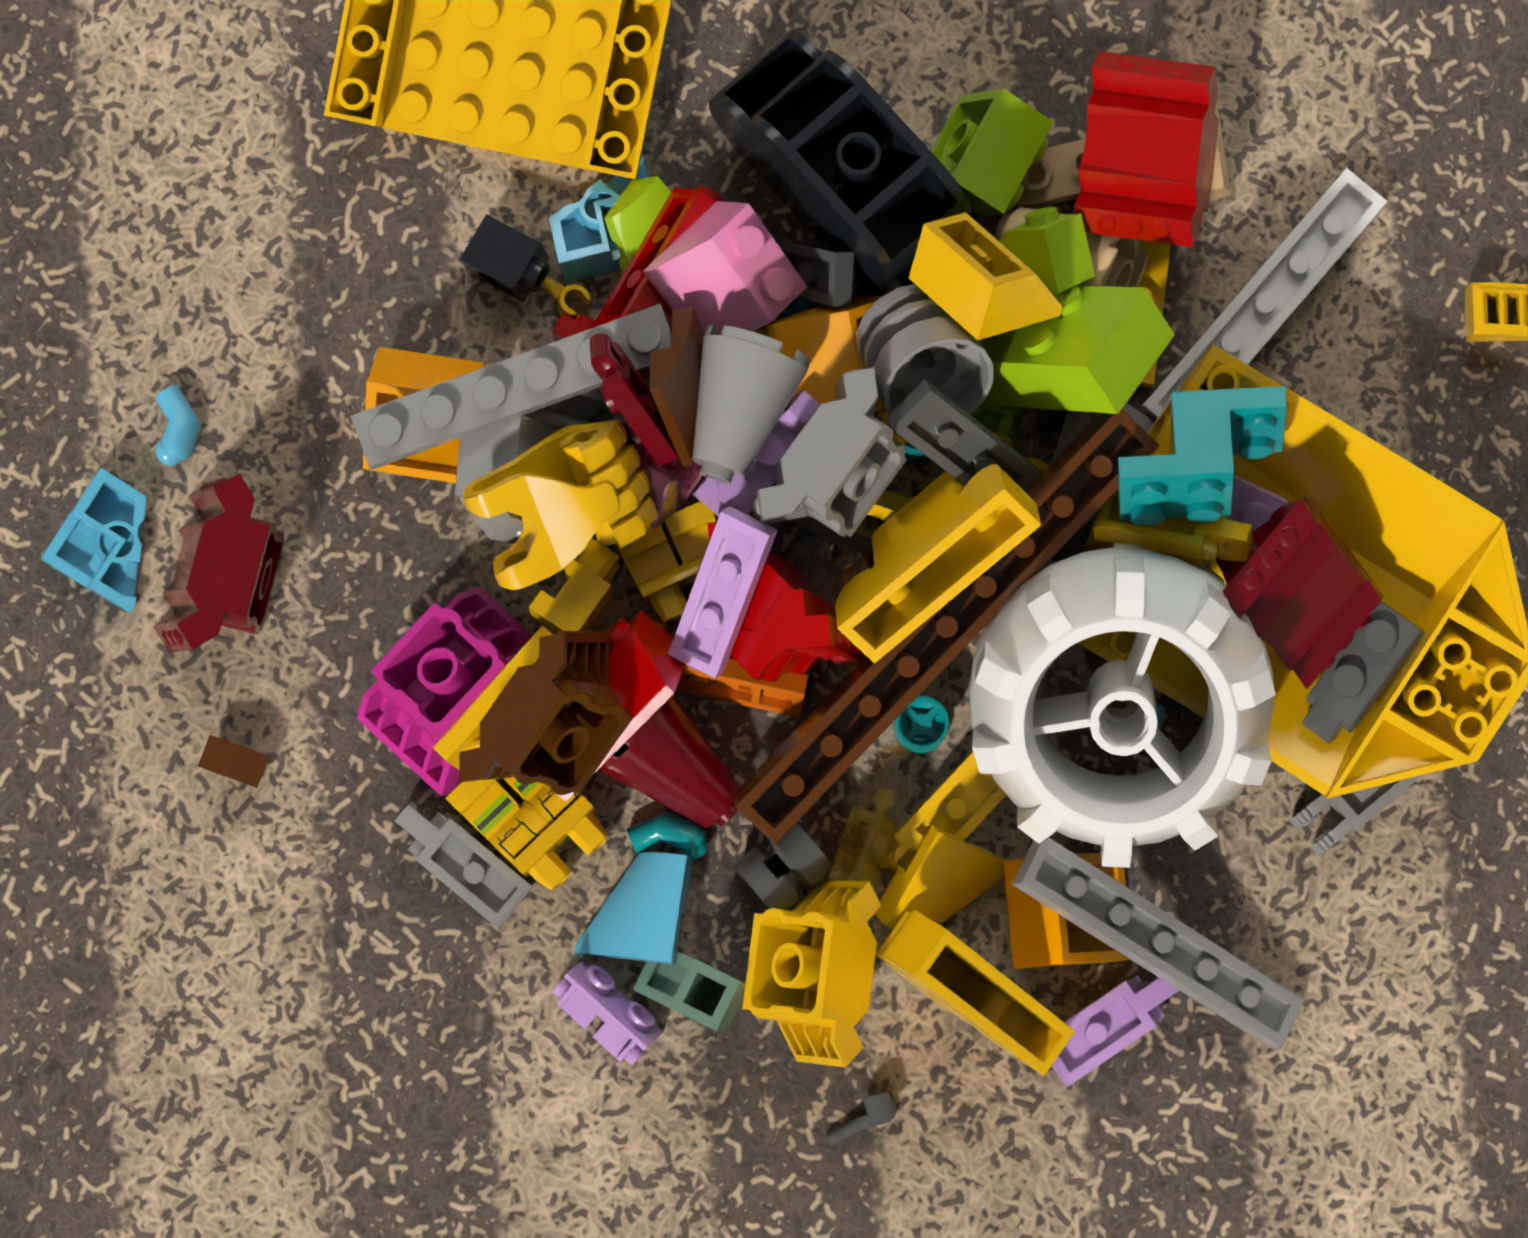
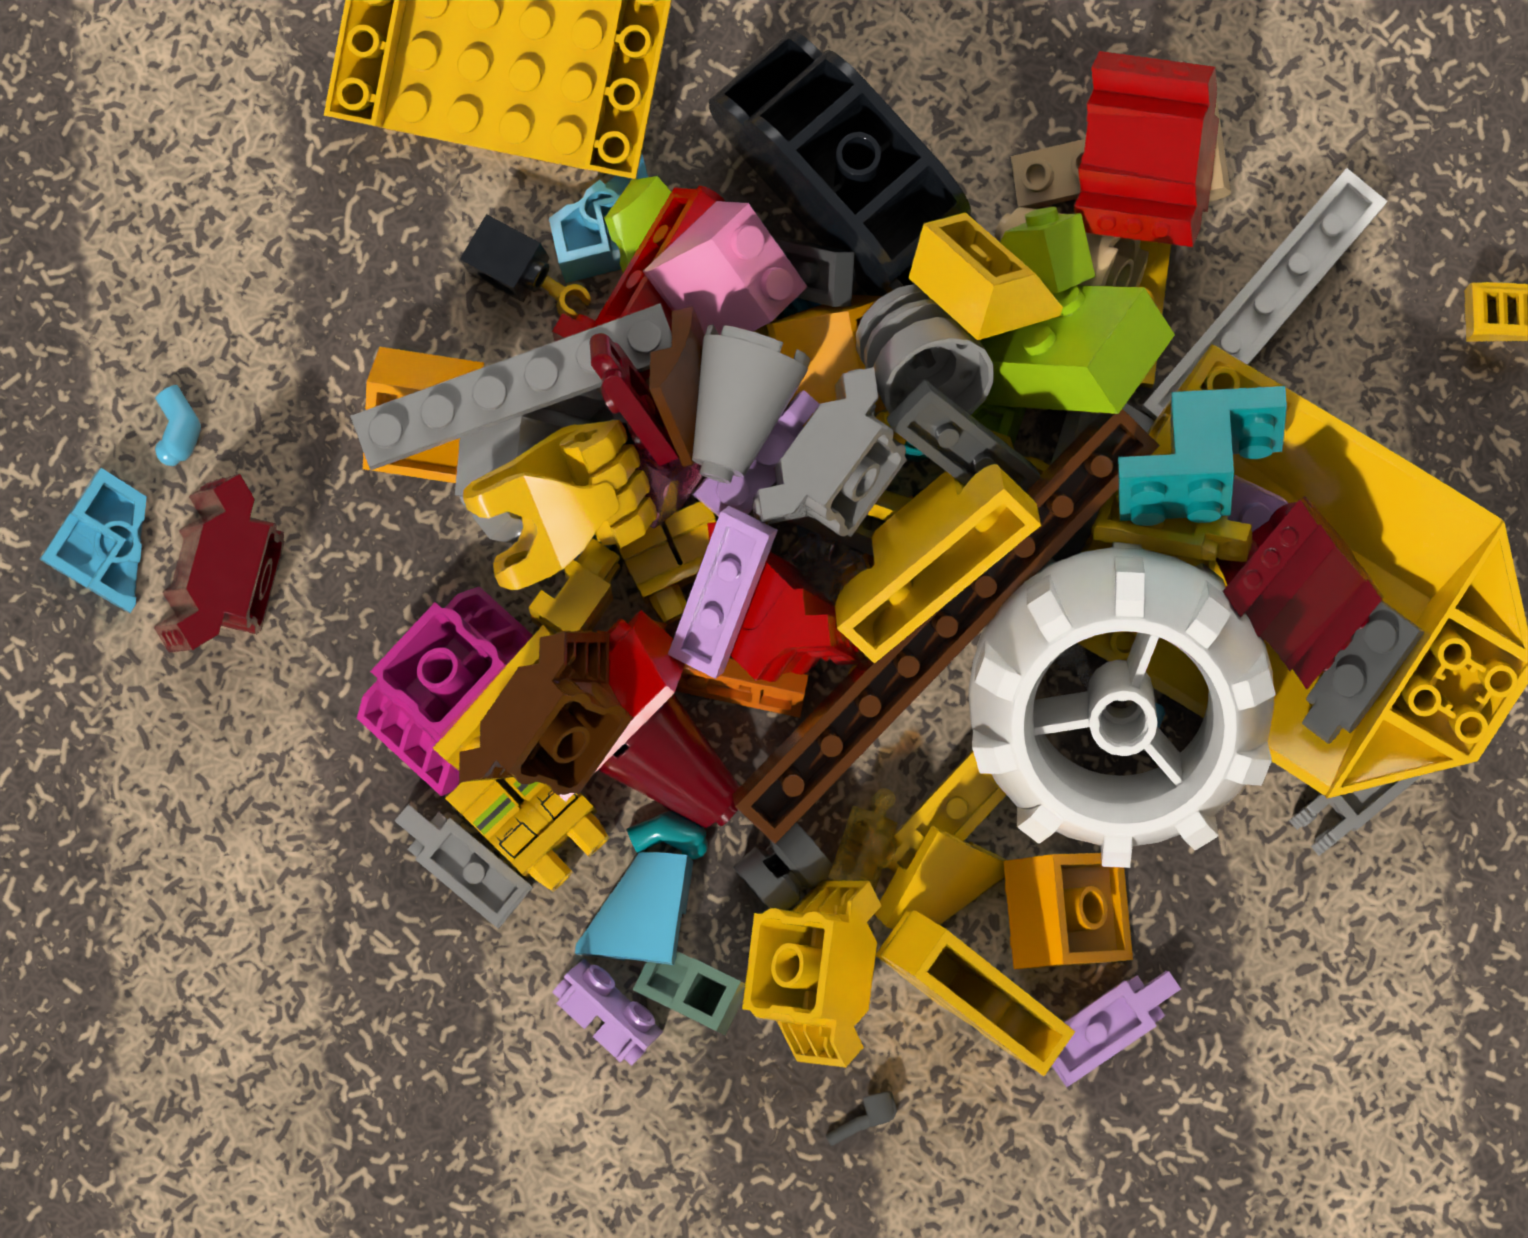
(233, 761): reddish brown piece -> none
(927, 719): teal wheel -> none
(991, 146): lime slope -> none
(1158, 942): light grey plate -> none

